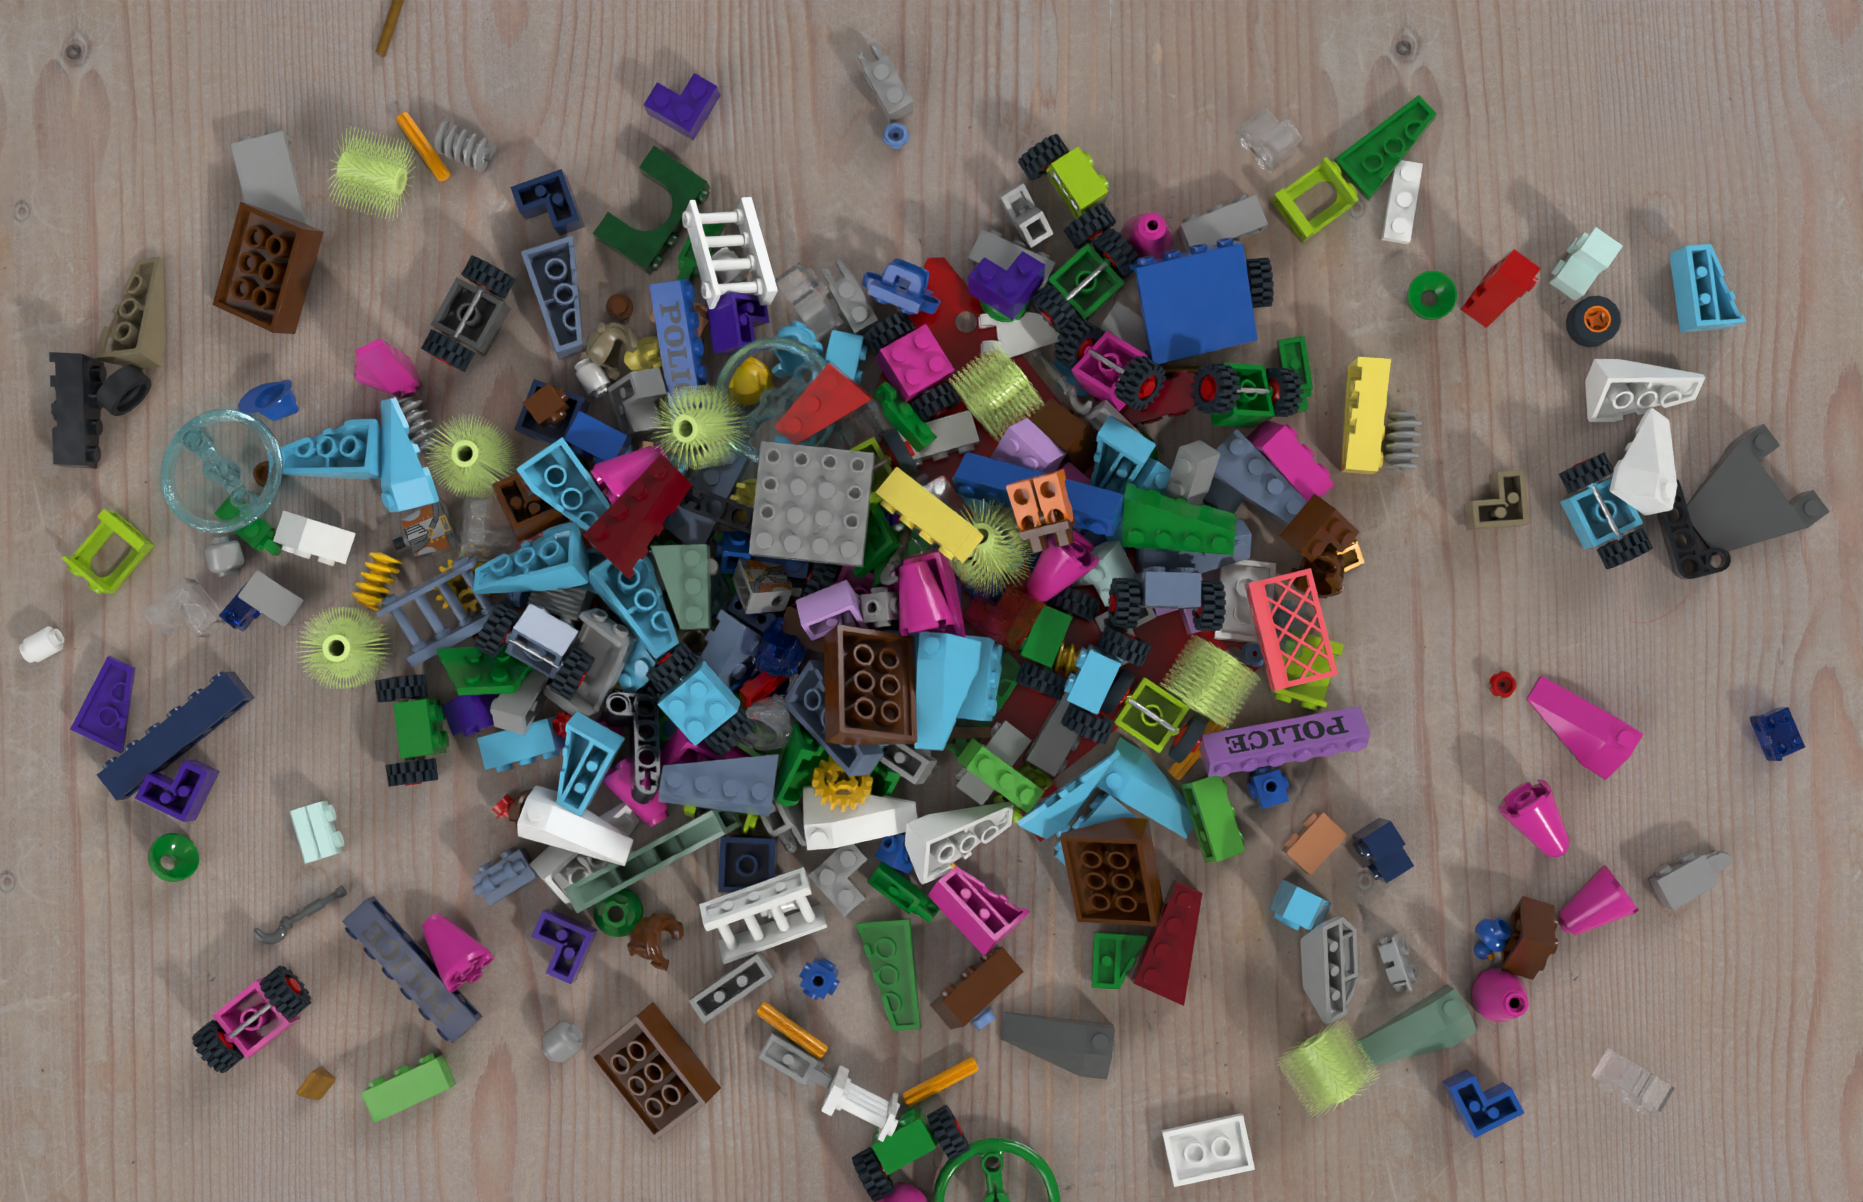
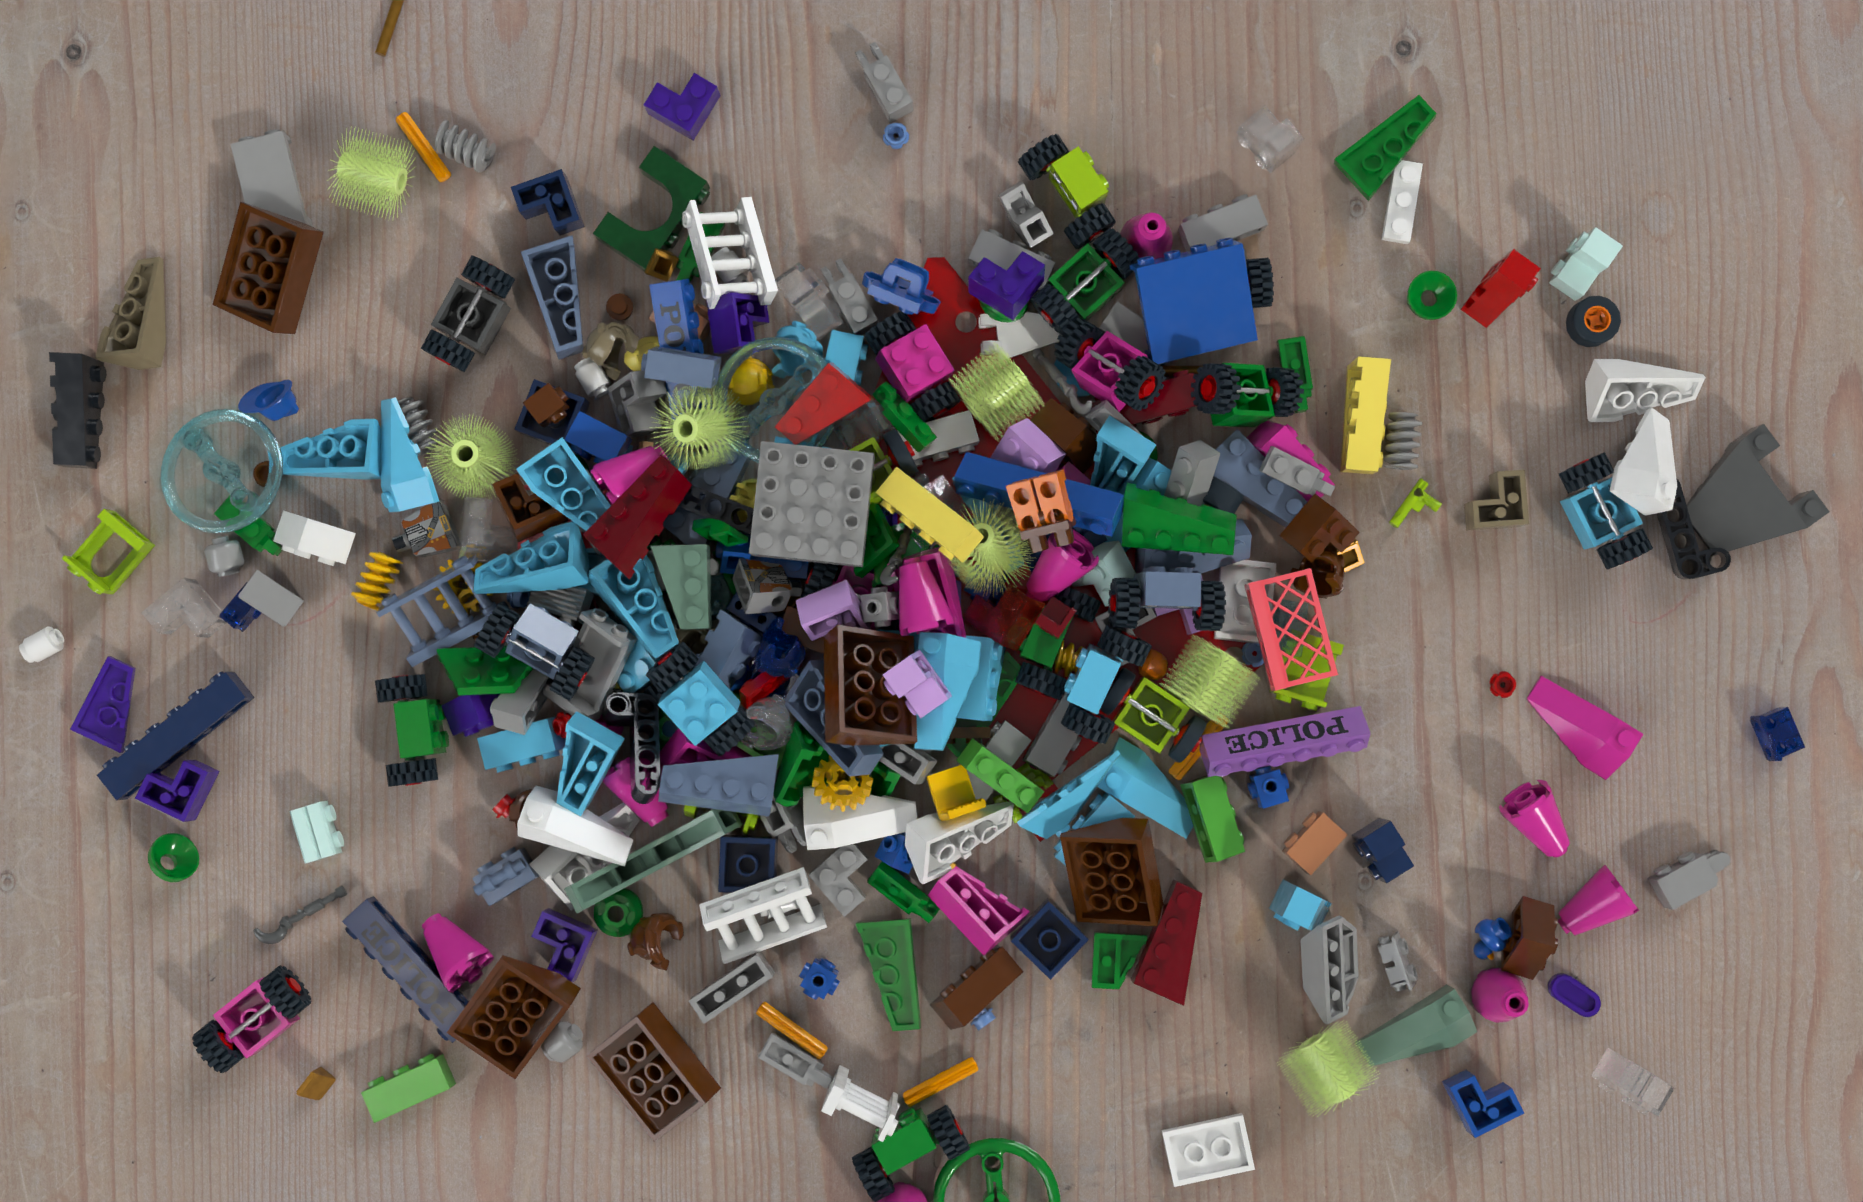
(123, 390): black tyre -> none
(344, 647): yellowish green piece -> none
(386, 369): dark pink wedge -> none
(513, 1013): none -> reddish brown slope
(664, 268): none -> pearl gold slope
(681, 367): none -> sand blue window
(718, 530): none -> green slope
(918, 683): none -> lavender brick
(953, 793): none -> yellow piece
(1048, 938): none -> dark blue brick
(1055, 617): none -> dark red panel
(1071, 1044): dark grey wedge -> none
(1154, 666): none -> orange piece
(1295, 473): none -> light grey hinge
(1324, 172): lime panel -> none
(1415, 503): none -> lime hose
(1574, 995): none -> dark purple tile
(1701, 291): medium azure wedge -> none

